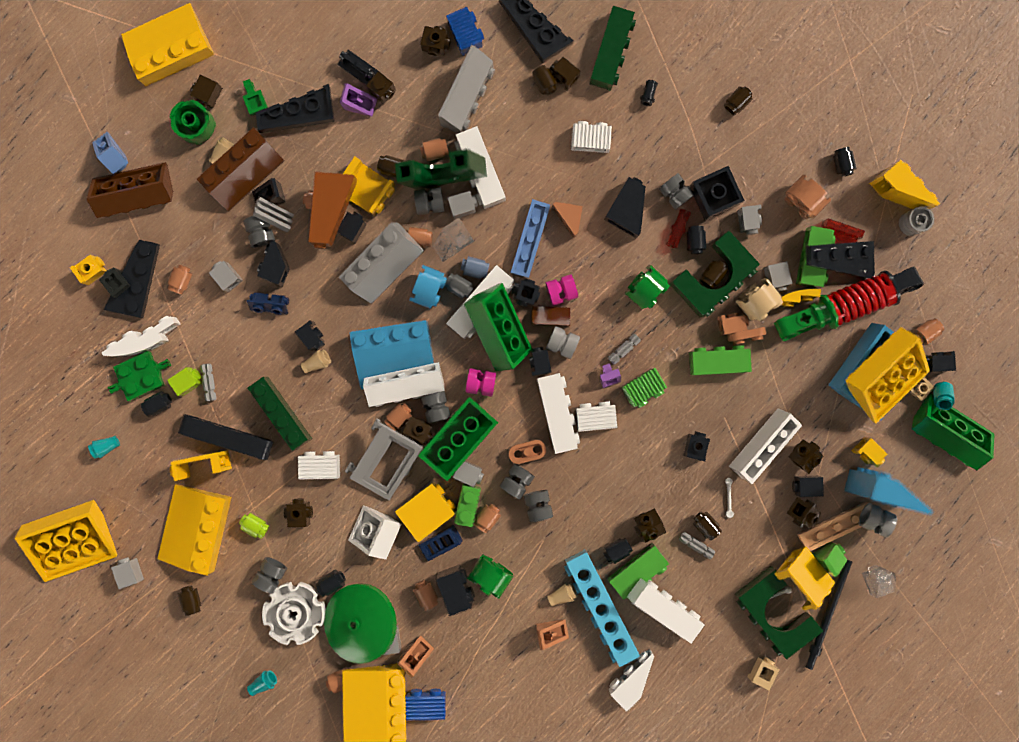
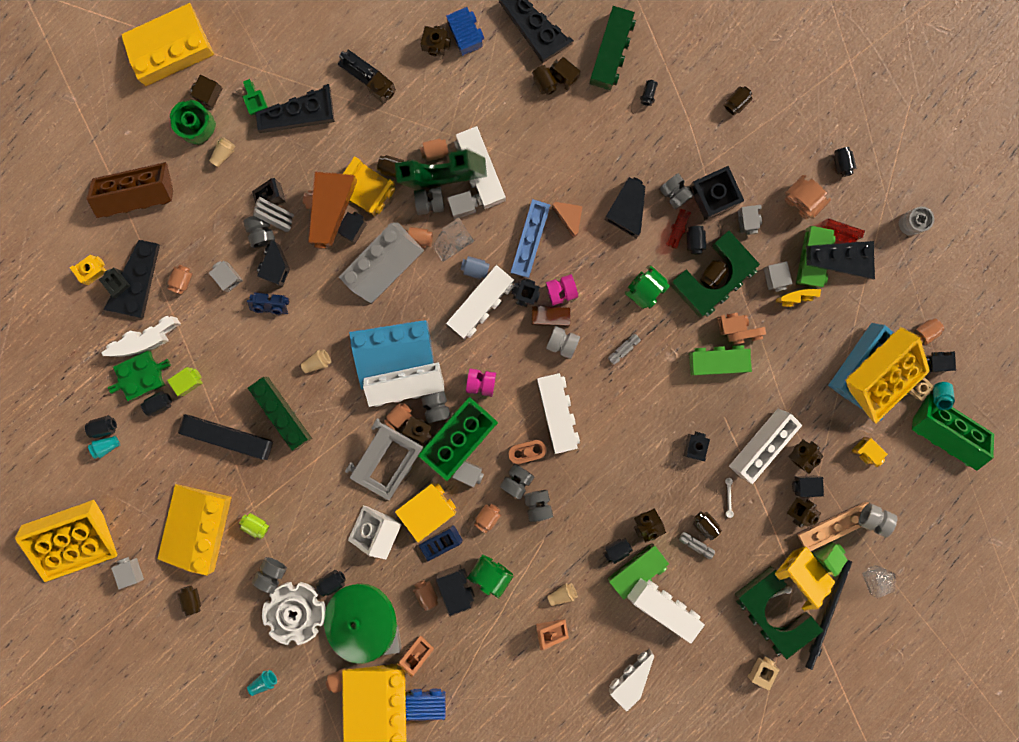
(100, 427): none -> black brick
(110, 153): medium blue slope -> none
(208, 382): light grey axle -> none
(219, 461): yellow panel -> none
(240, 169): reddish brown slope -> none
(297, 519): dark brown brick -> none
(310, 336): black brick -> none
(319, 466): white brick -> none
(357, 101): medium lavender slope -> none
(427, 287): dark azure brick -> none
(458, 286): dark grey brick -> none
(466, 91): light grey slope -> none
(467, 505): bright green brick -> none
(498, 327): green slope -> none
(540, 361): black brick -> none
(591, 137): white brick -> none
(596, 417): white brick -> none
(609, 377): medium lavender tile -> none
(627, 651): medium azure brick -> none
(643, 388): bright green brick -> none
(759, 300): tan brick -> none
(851, 303): piece -> none
(882, 488): dark azure slope -> none
(903, 187): yellow slope -> none

